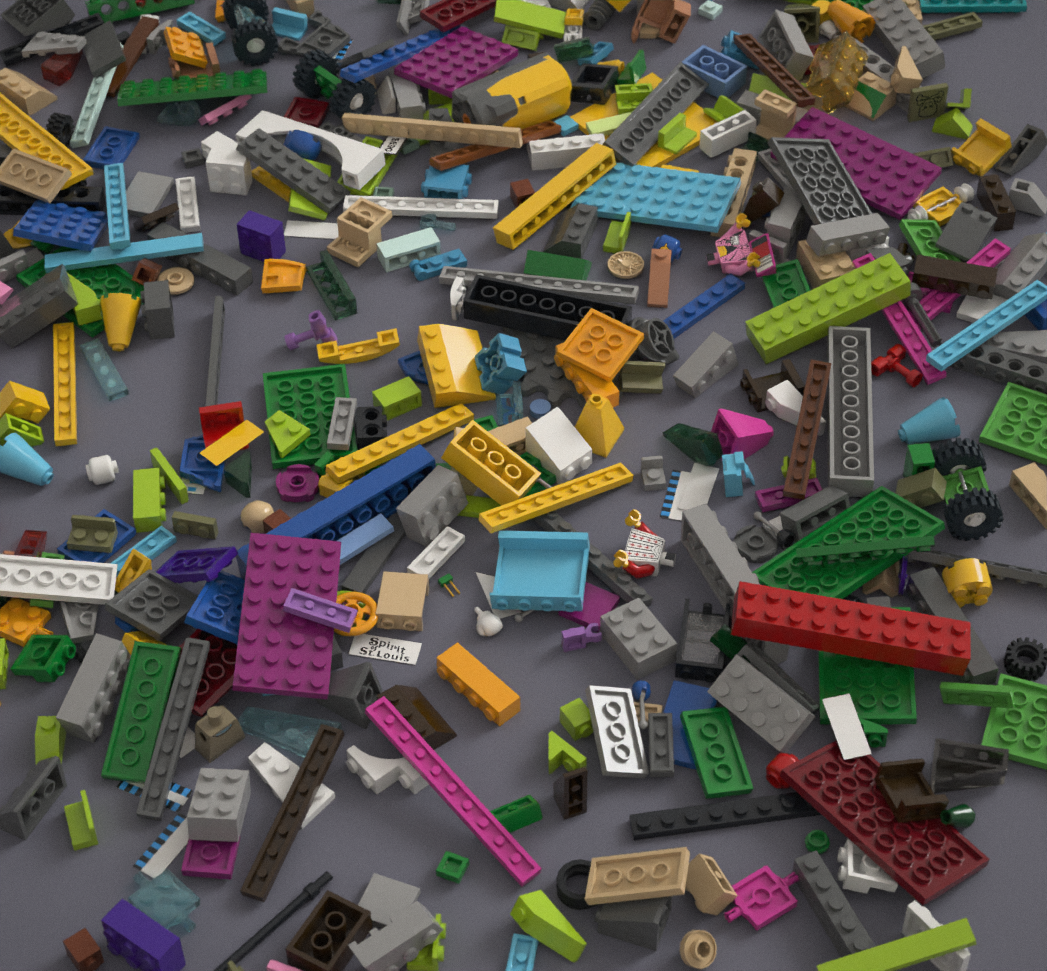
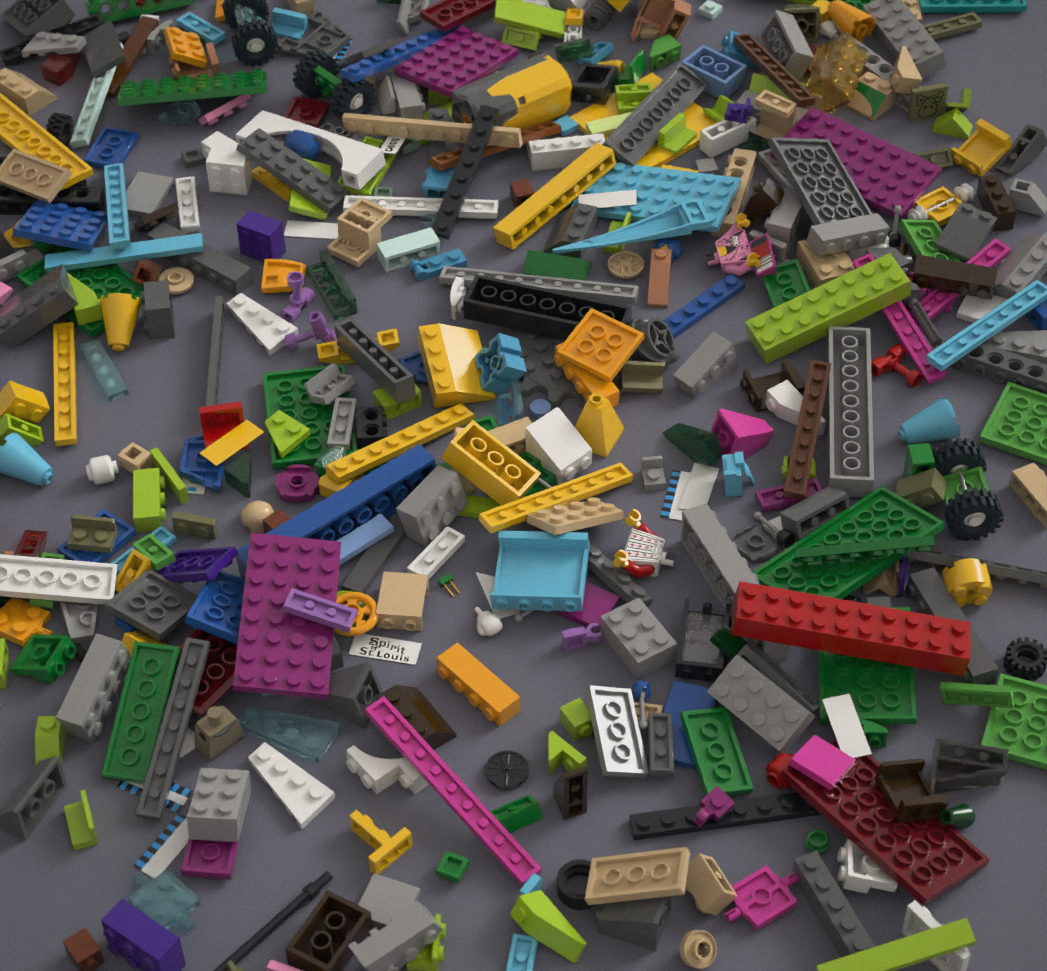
(135, 458): none -> tan brick
(154, 550): none -> bright green slope
(261, 322): none -> white wing
(292, 813): dark brown plate -> none
(298, 298): none -> medium lavender bar
(328, 385): none -> light grey bracket
(332, 455): none -> clear light blue piece
(375, 360): none -> dark grey brick
(386, 848): none -> yellow bracket
(465, 171): none -> black plate
(507, 769): none -> black wheel
(533, 884): none -> medium azure tile
(575, 516): none -> tan plate
(609, 199): none -> white sticker
(664, 52): none -> bright green slope
(671, 222): none -> medium azure plate
(706, 166): none -> light grey tile
(713, 805): none -> magenta plate
(739, 113): none -> dark purple bracket
(822, 762): none -> dark pink tile
(894, 236): none -> hinge

